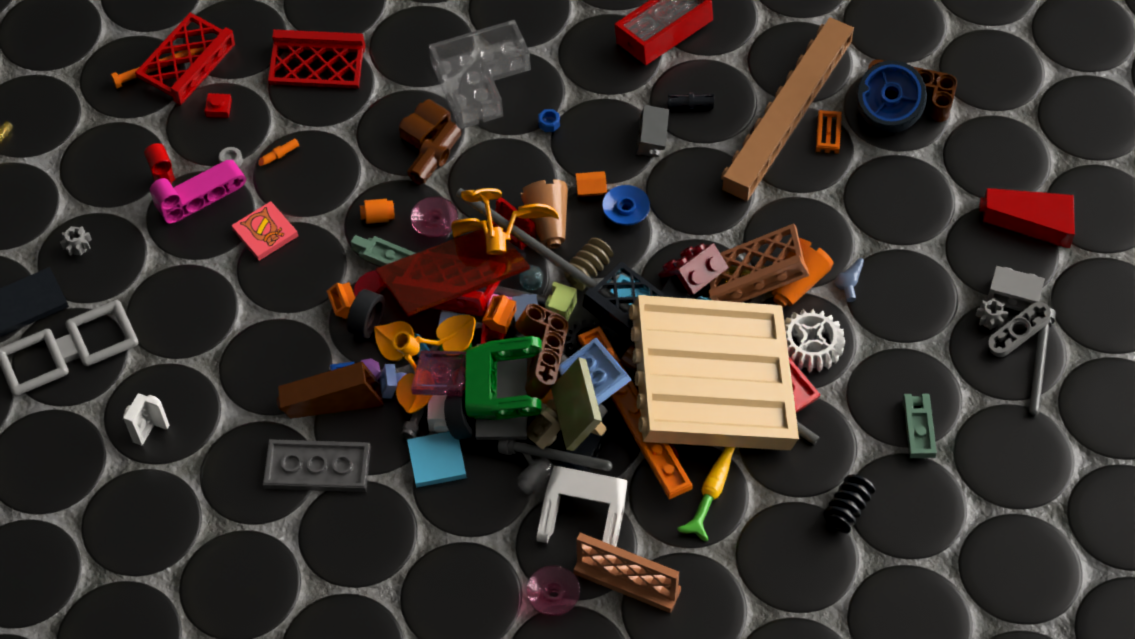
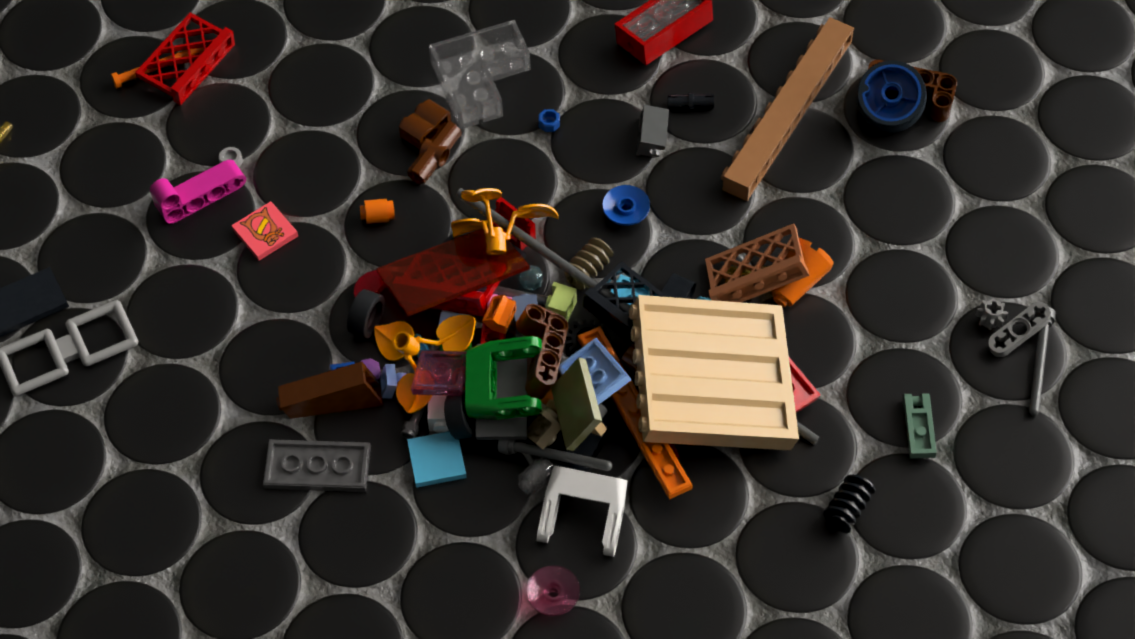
(76, 240): light grey gear -> none
(142, 417): white bracket -> none
(159, 162): red piece -> none
(218, 105): red plate -> none
(278, 152): orange piece -> none
(318, 44): red fence -> none
(341, 298): orange piece -> none
(378, 250): sand green hinge -> none
(434, 209): clear pink dish -> none
(549, 229): medium nougat cone -> none
(591, 184): orange piece -> none
(623, 573): nougat fence -> none
(696, 267): bracket -> none
(711, 490): piece -> none
(813, 348): white gear -> none
(827, 146): orange tile -> none
(848, 280): sand blue animal -> none
(1015, 288): light grey brick -> none
(1031, 213): red slope -> none

